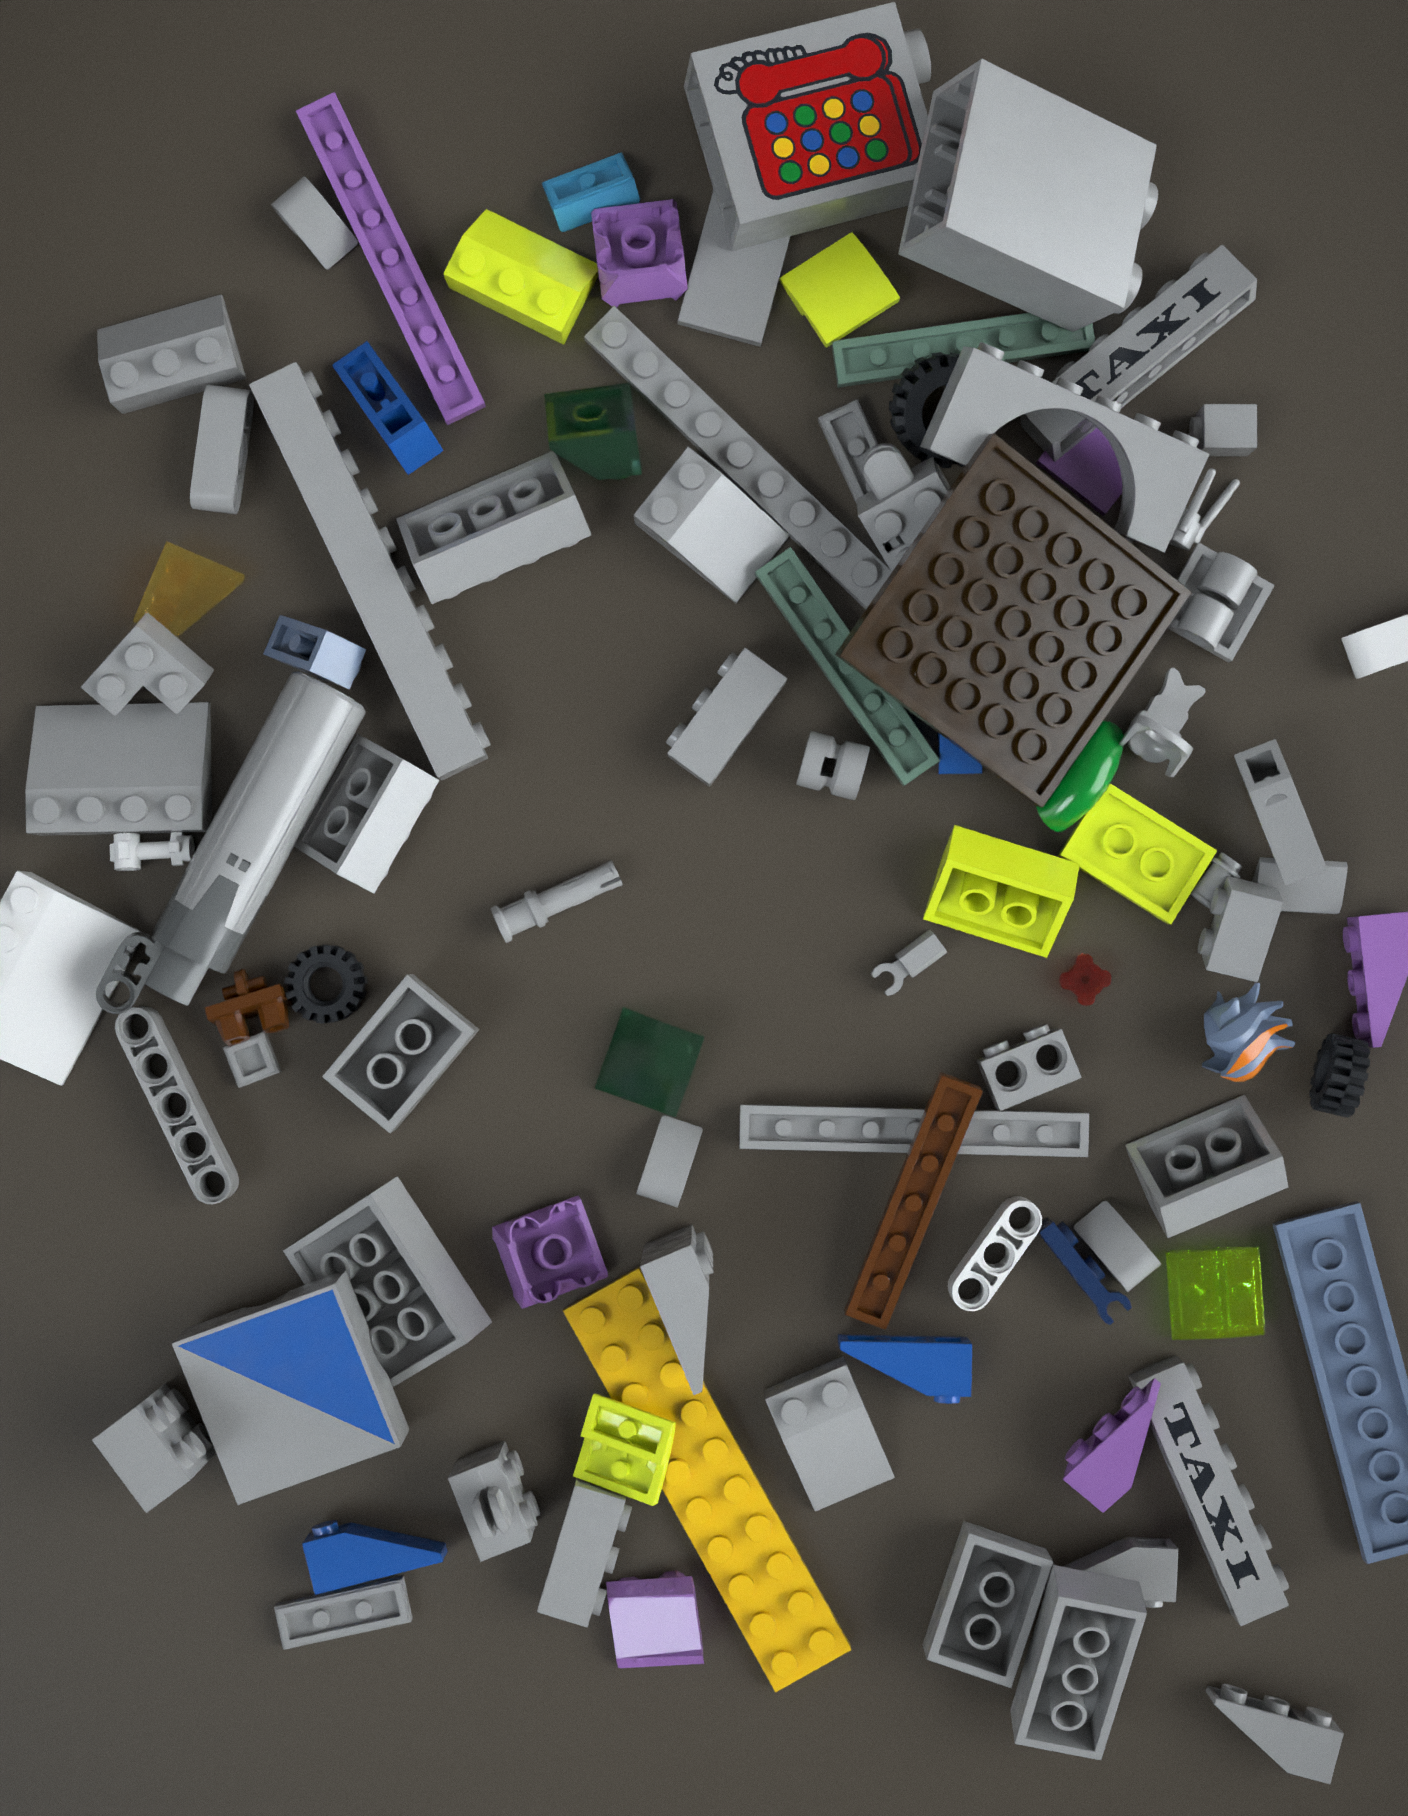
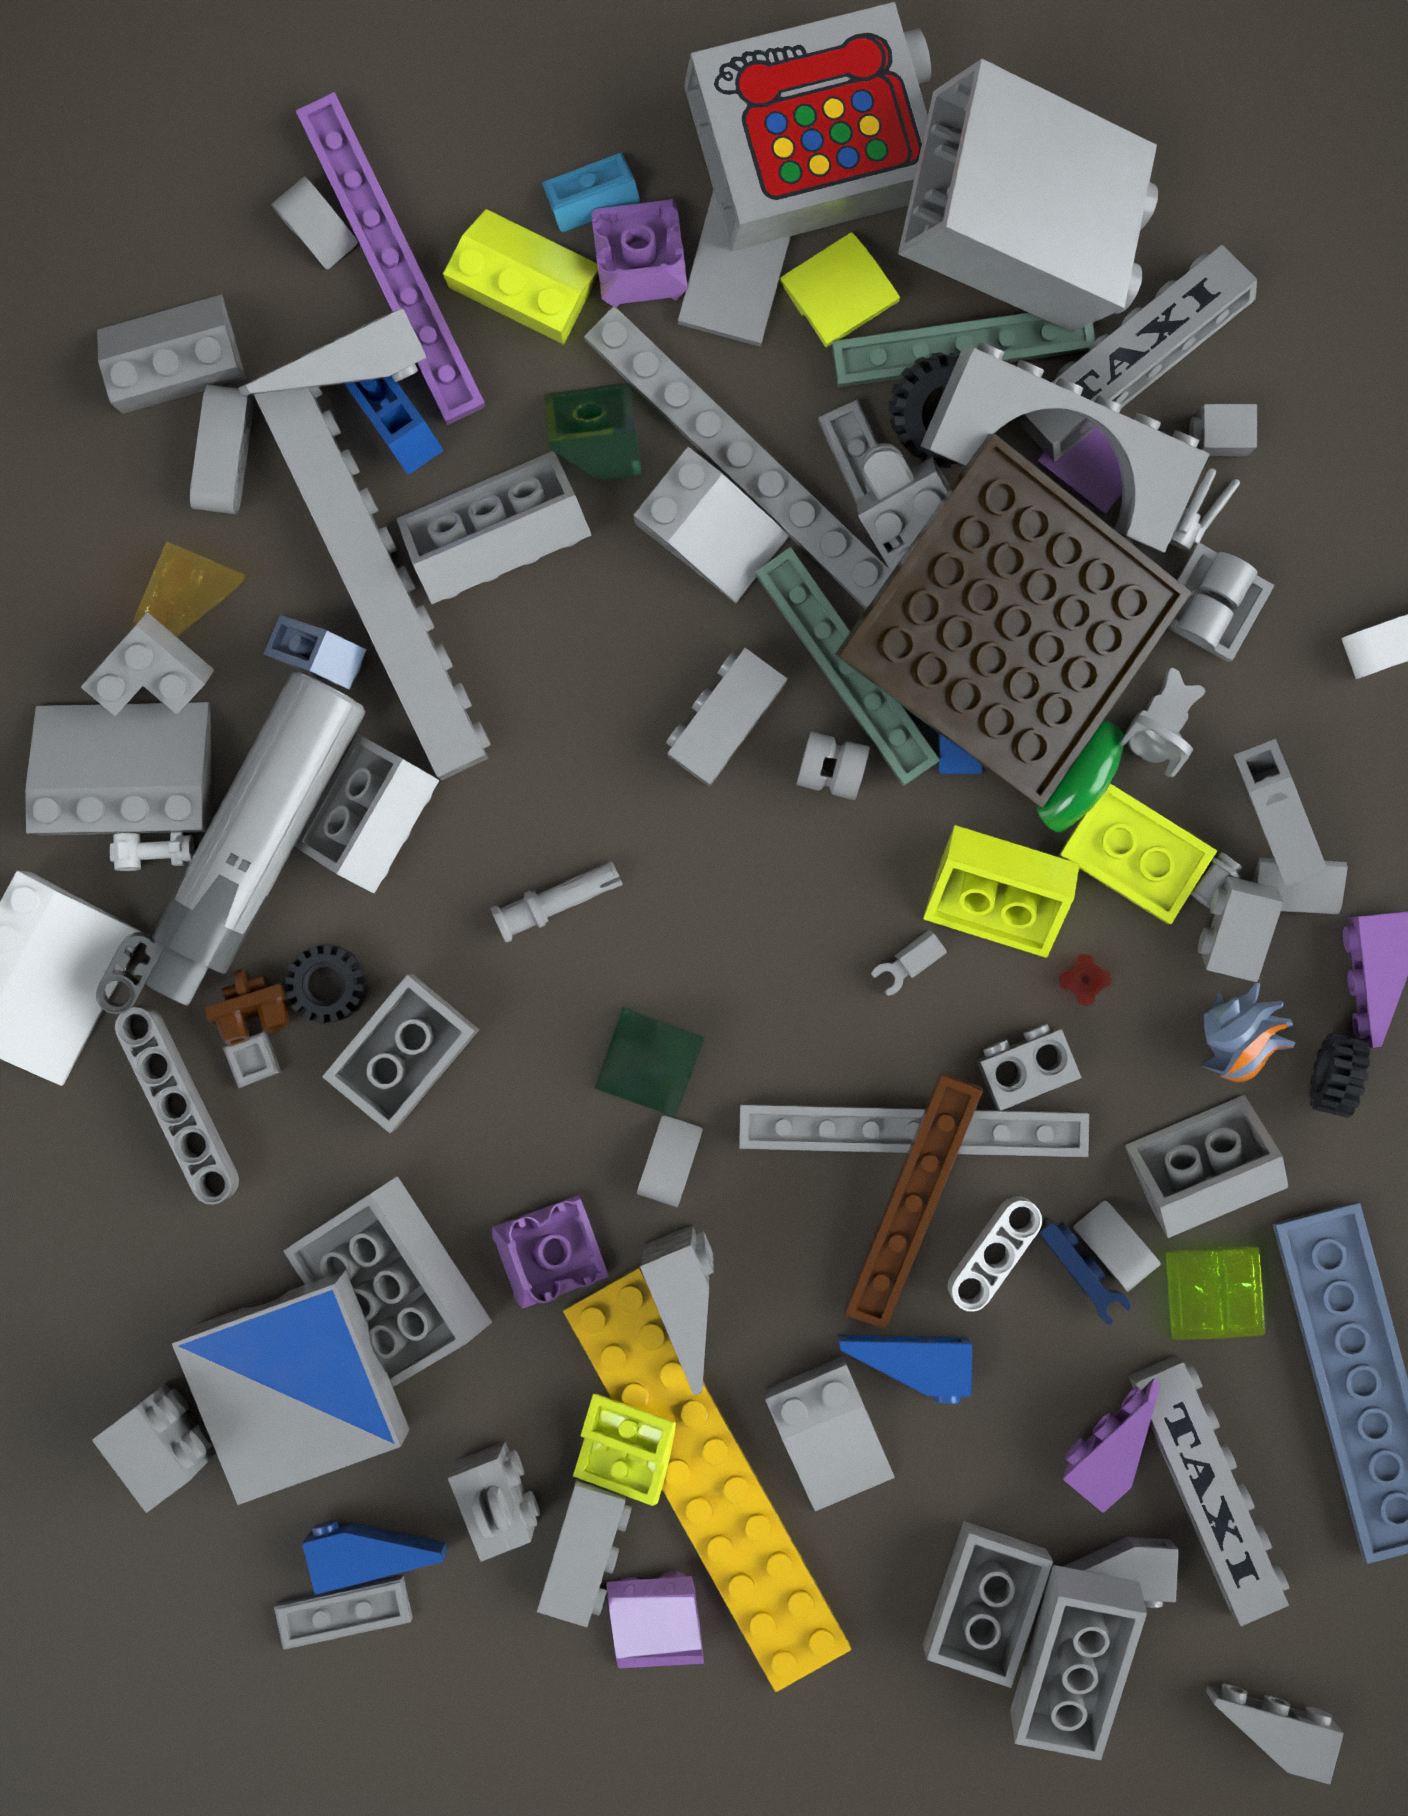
(365, 354): none -> light grey wedge

